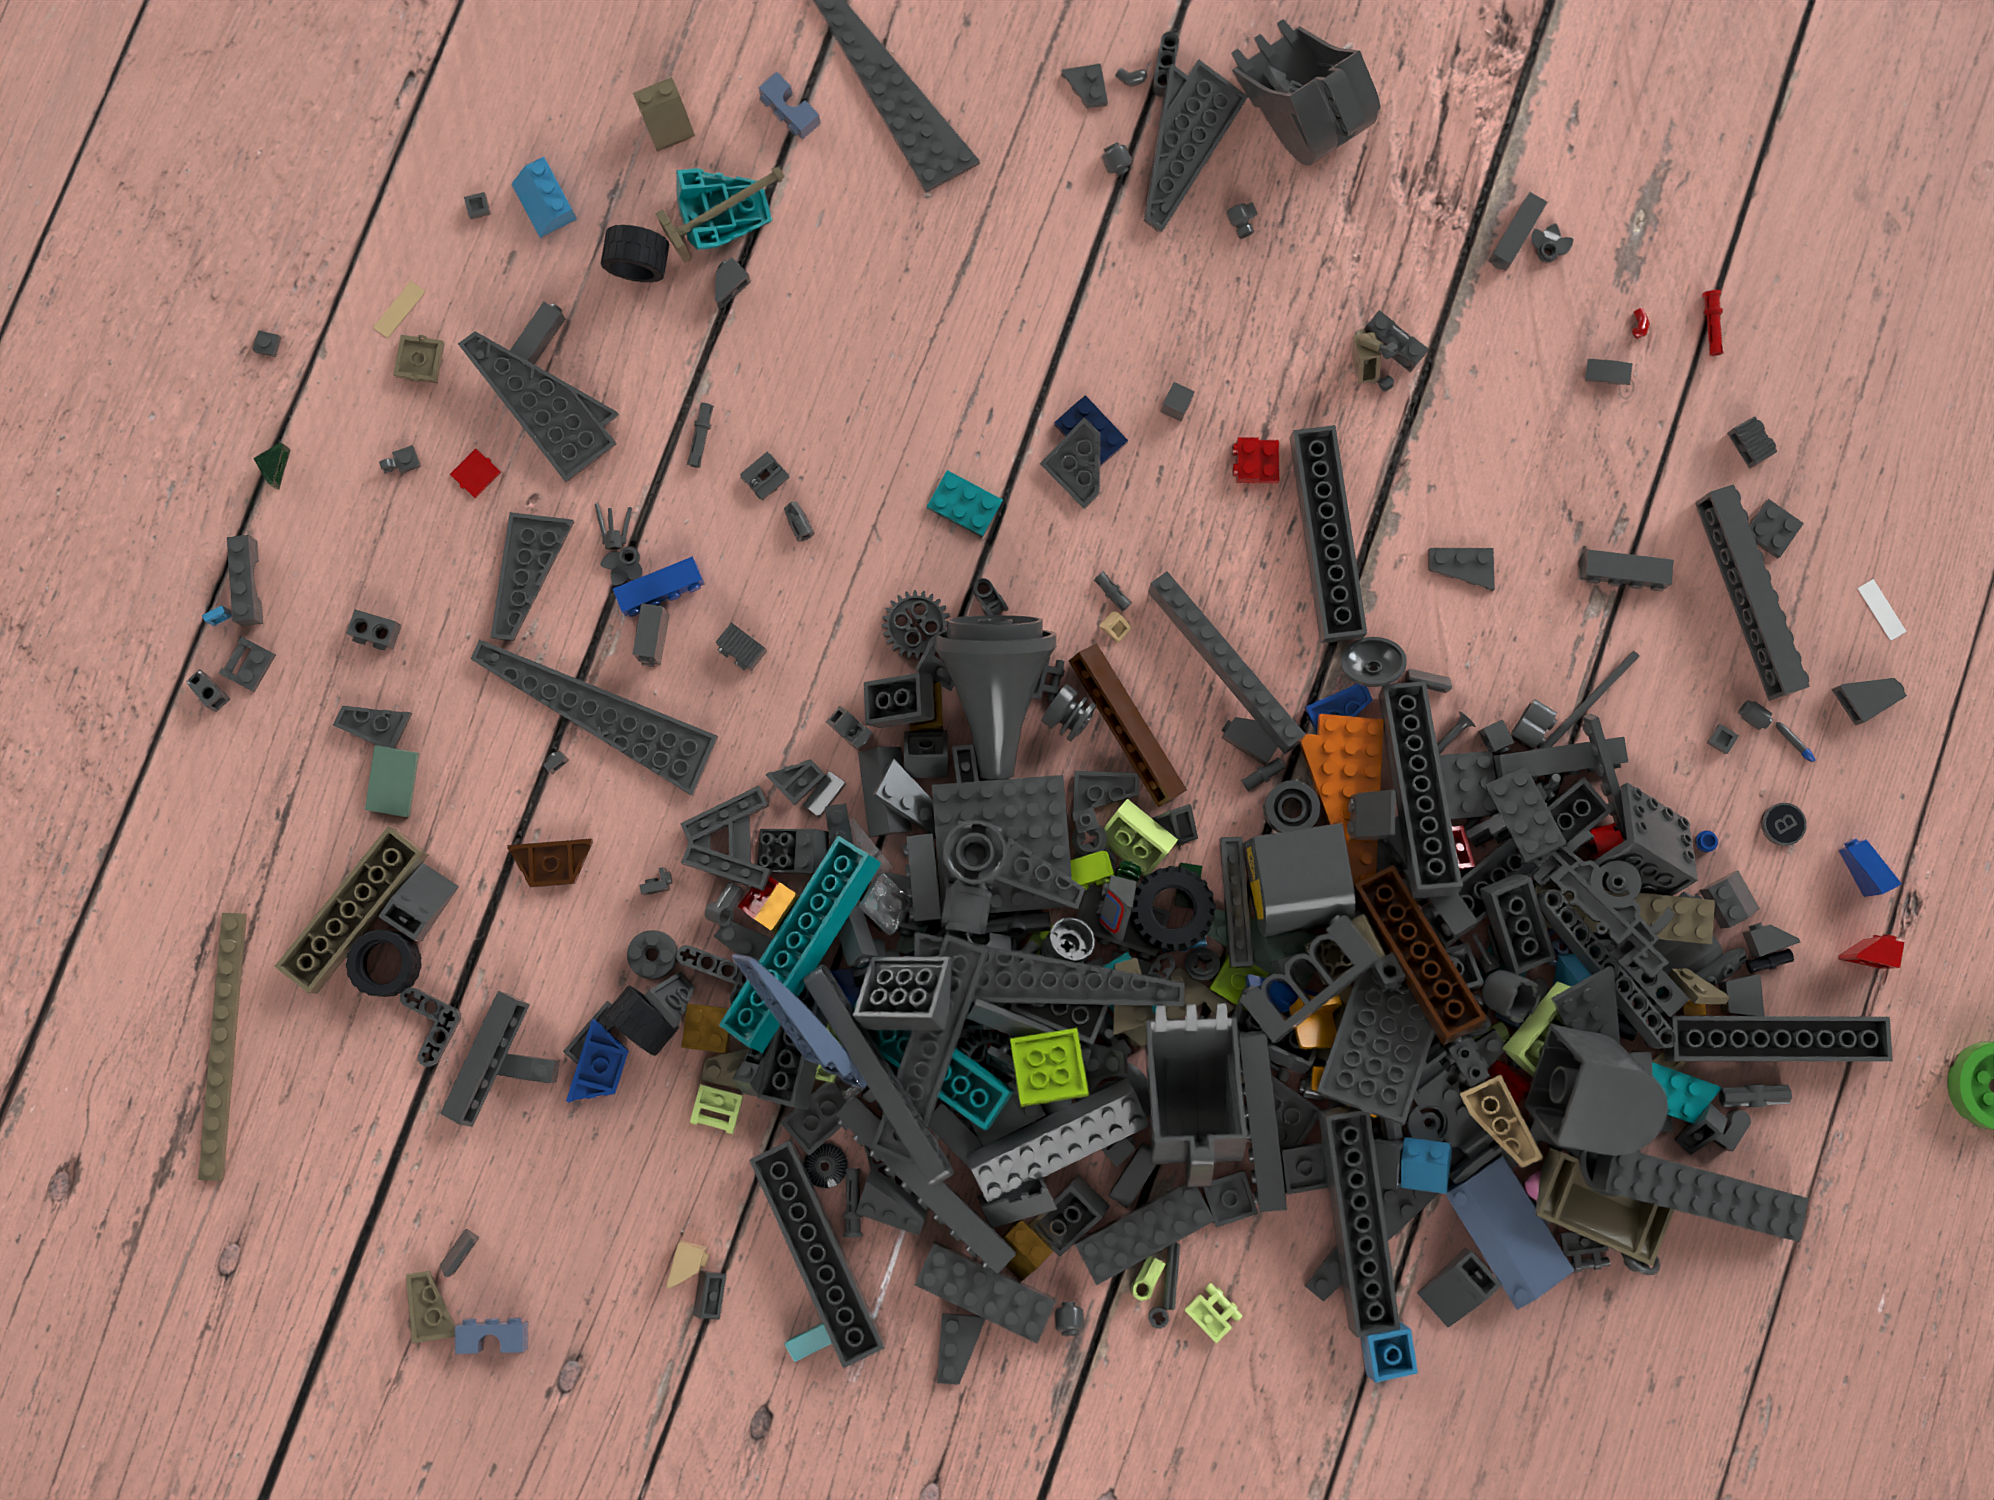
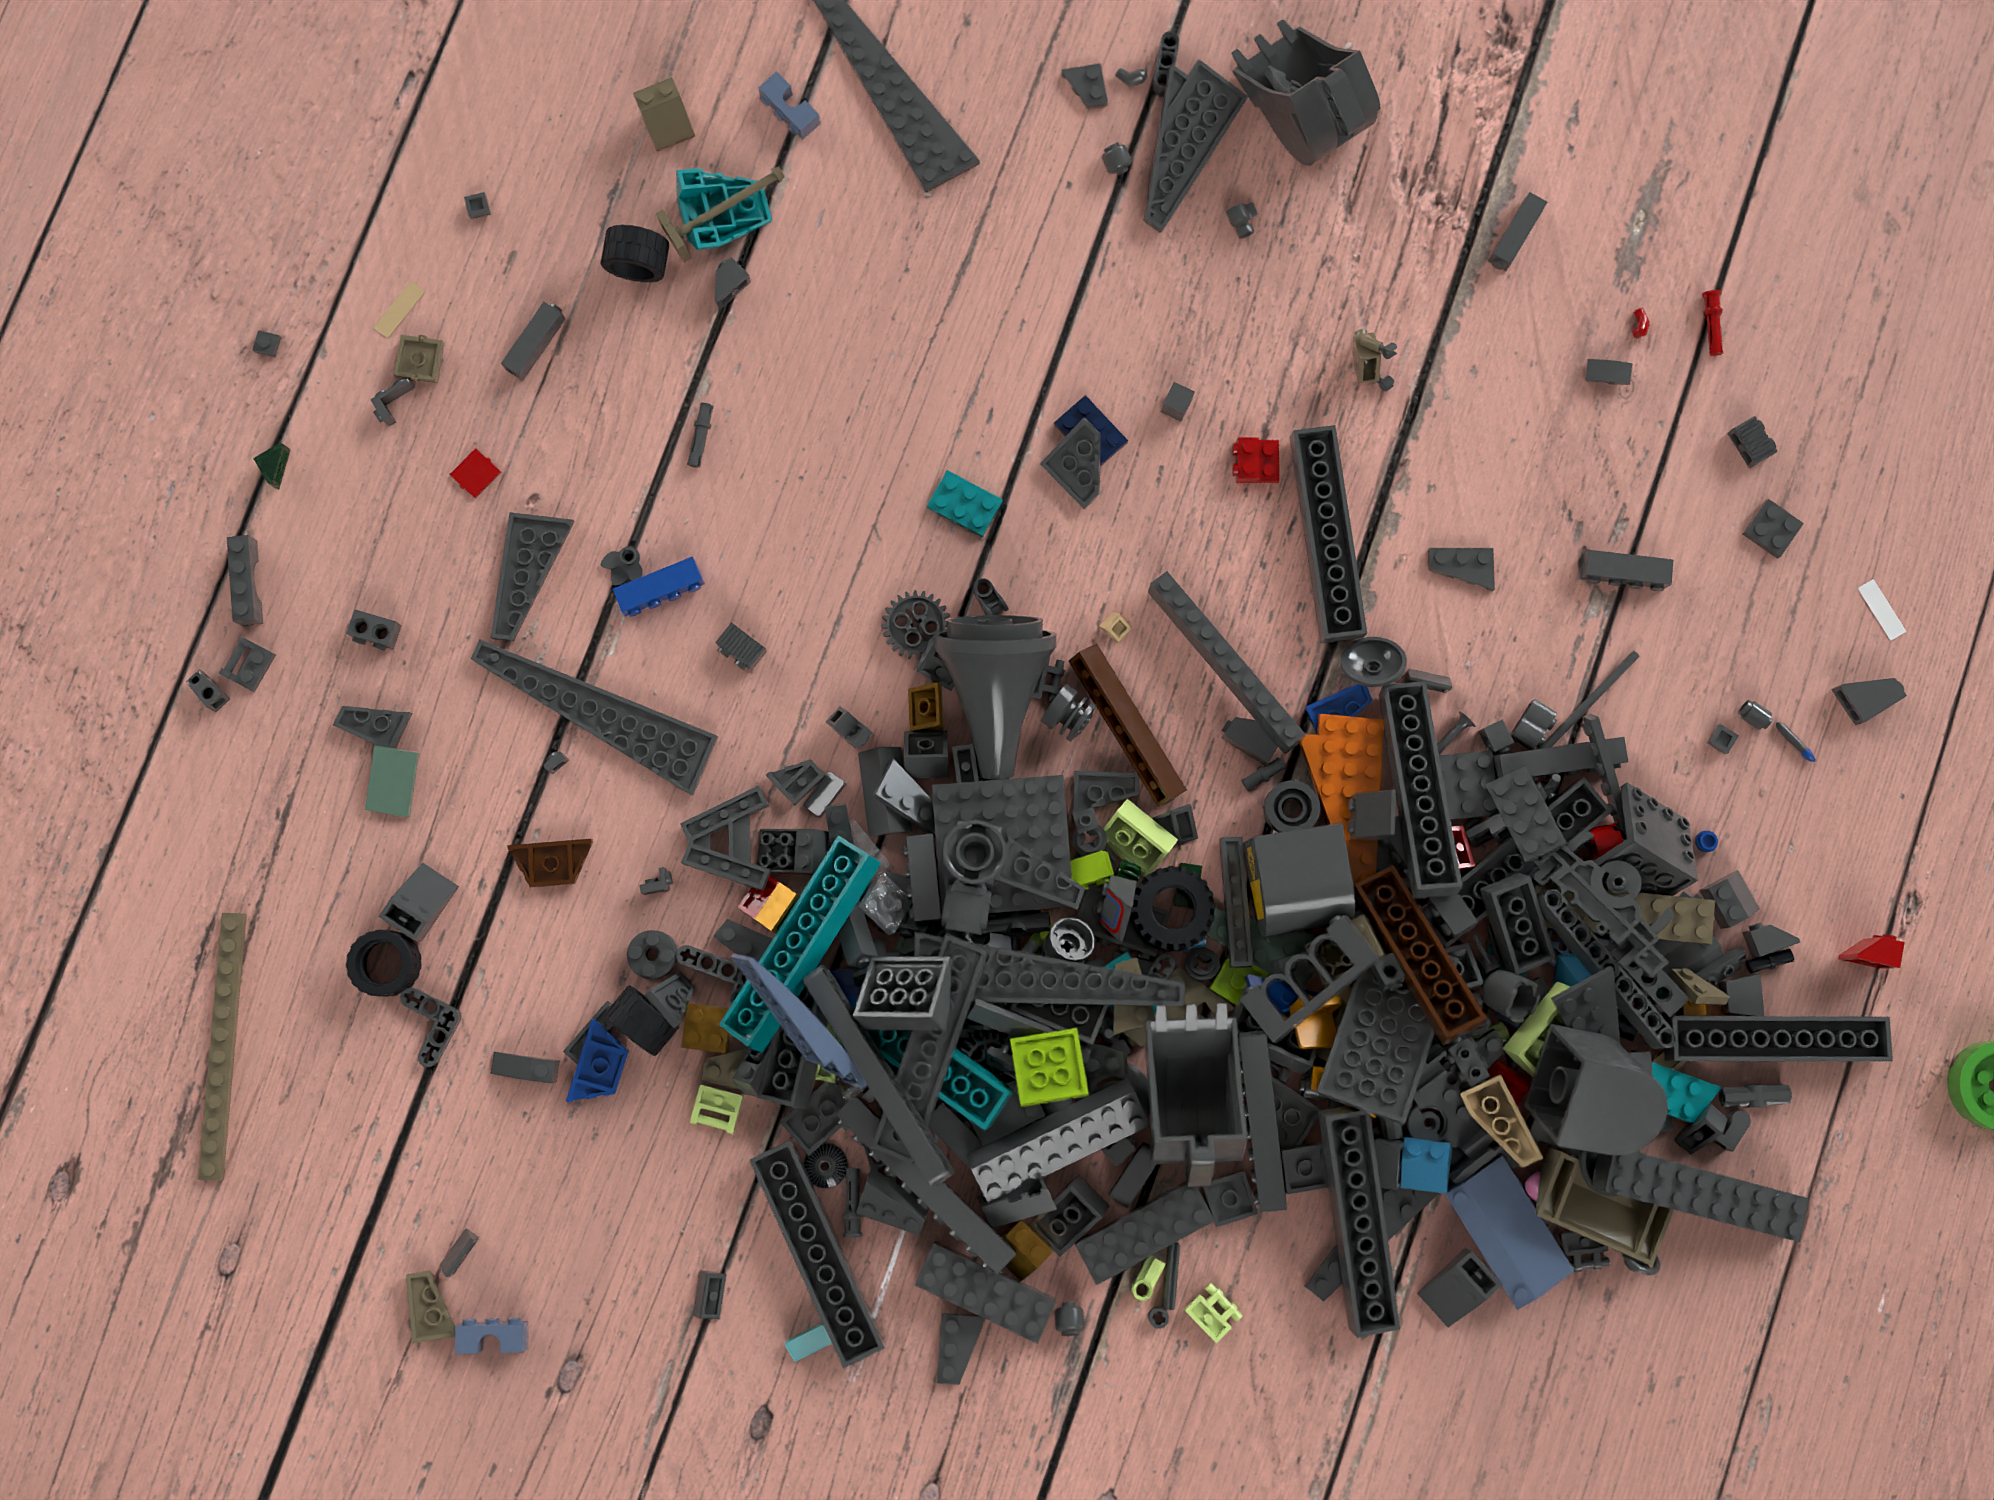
(217, 615): dark azure tile -> none
(351, 910): dark tan brick -> none
(384, 397): none -> dark grey bracket
(404, 460): dark grey plate -> none
(485, 1059): dark grey brick -> none
(542, 198): dark azure slope -> none
(553, 413): dark grey wing -> none
(613, 539): dark grey plant -> none
(650, 634): dark grey brick -> none
(687, 1262): tan slope -> none
(722, 910): dark grey piece -> none
(764, 464): dark grey piece -> none
(798, 521): dark grey hinge -> none
(899, 700): dark grey brick -> none
(1112, 591): dark grey pin -> none
(1389, 1354): dark azure brick -> none
(1408, 349): dark grey piece -> none
(1552, 242): dark grey plate -> none
(1752, 593): dark grey brick -> none
(1783, 824): black tile -> none
(1868, 868): blue slope -> none

